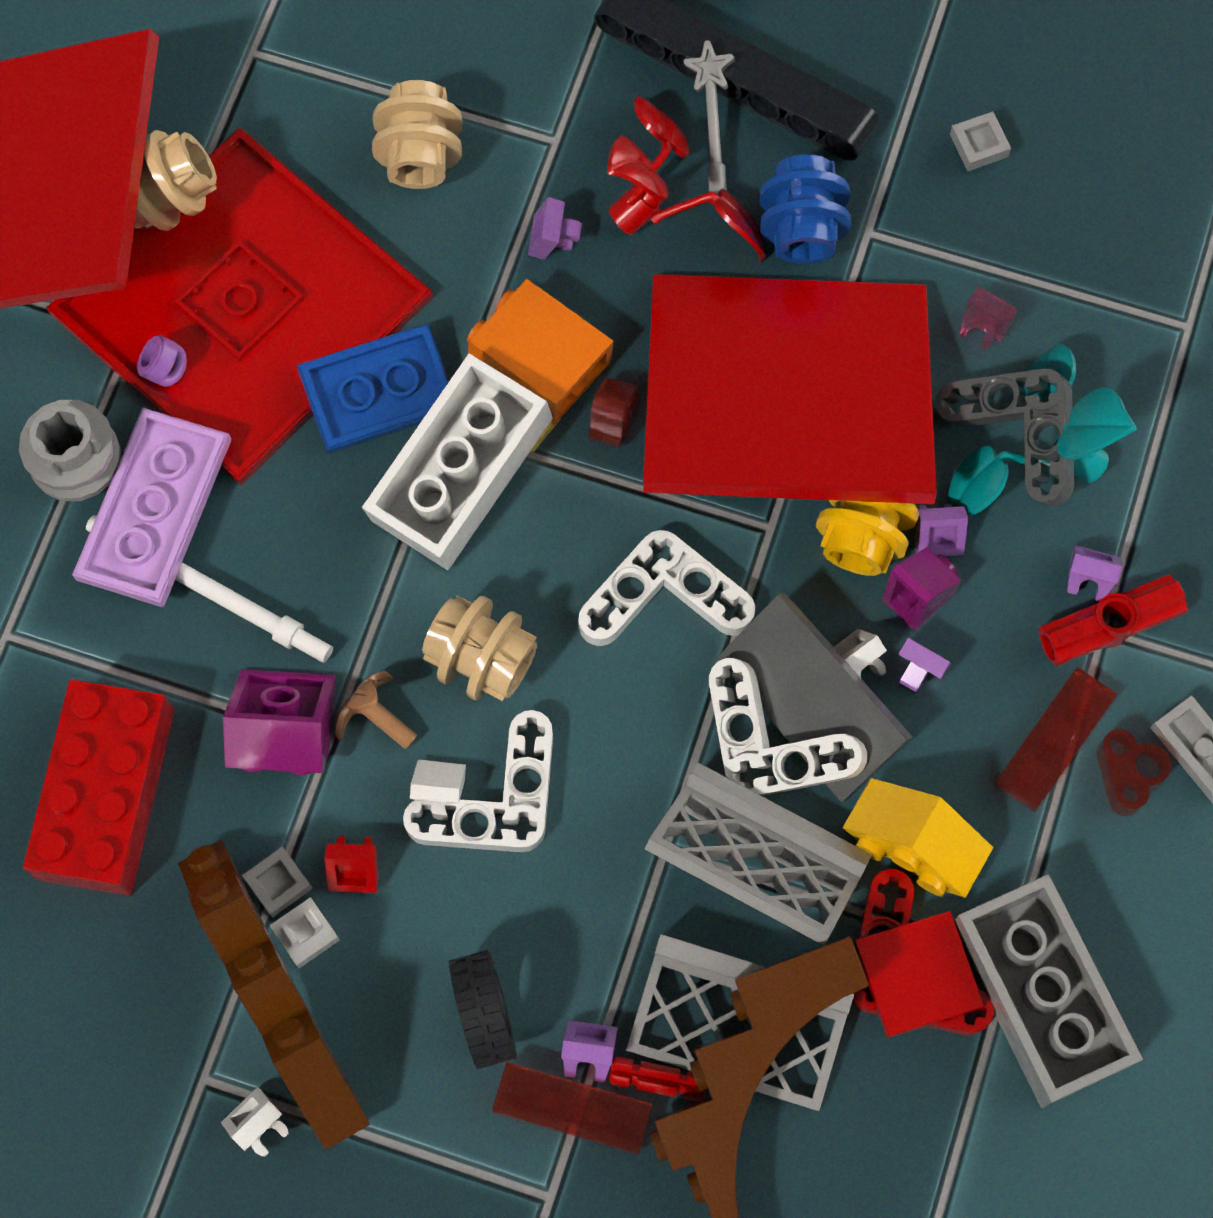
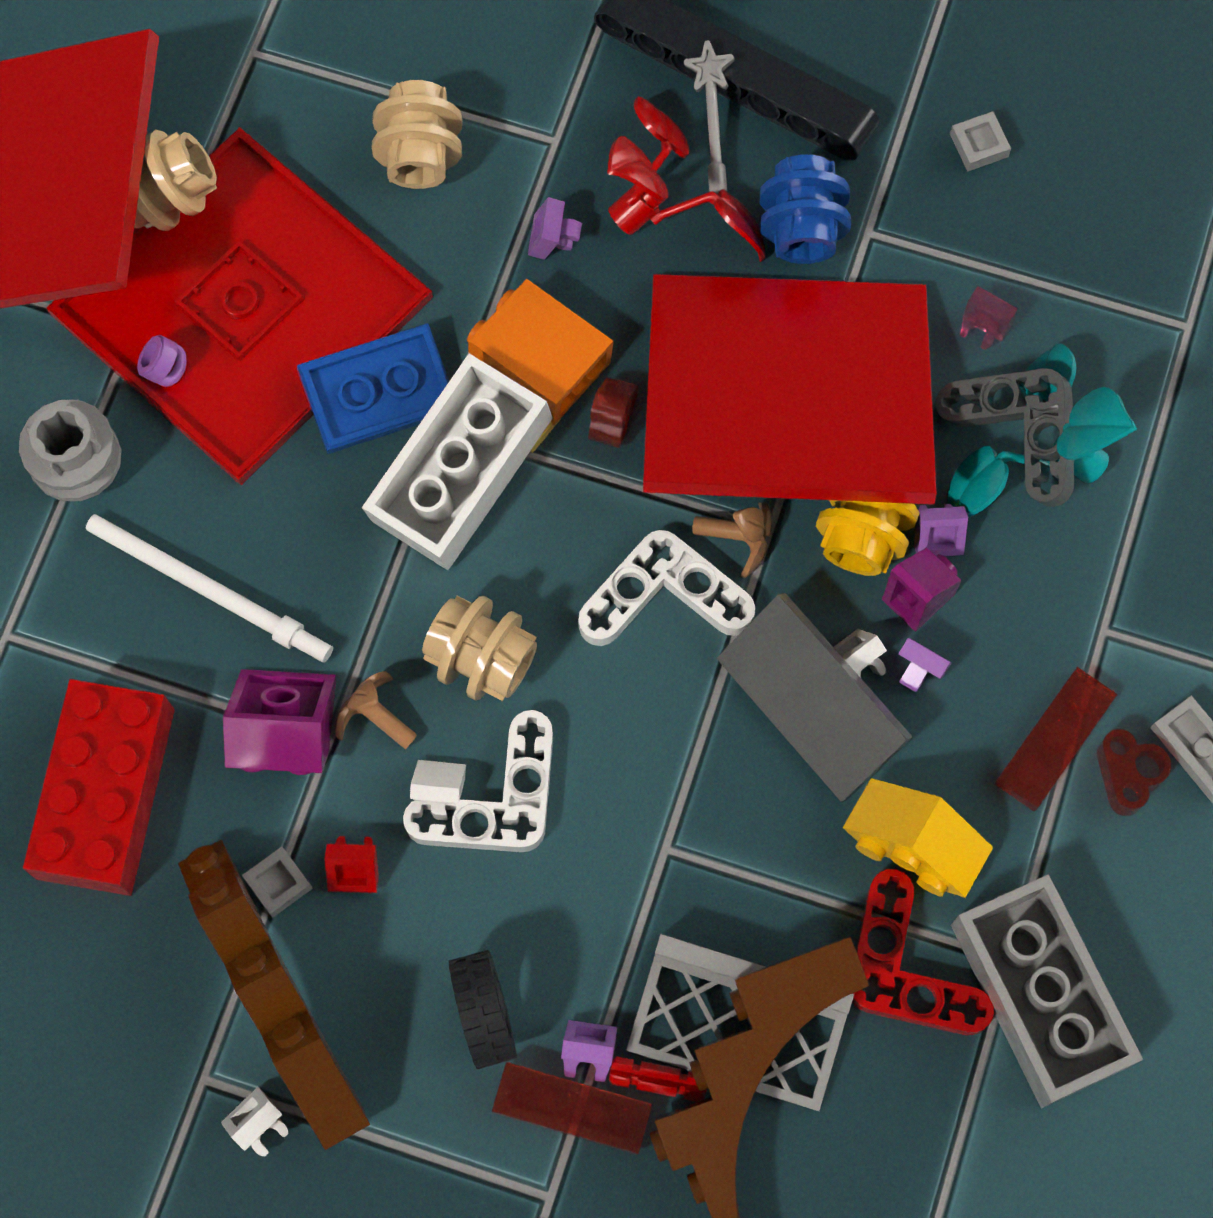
(152, 507): lavender tile -> none
(304, 932): white tile -> none
(749, 526): none -> medium nougat plant
(757, 749): white beam -> none
(771, 836): light grey fence -> none
(918, 974): red tile -> none
(1095, 566): medium lavender tile -> none
(1137, 608): red piece -> none

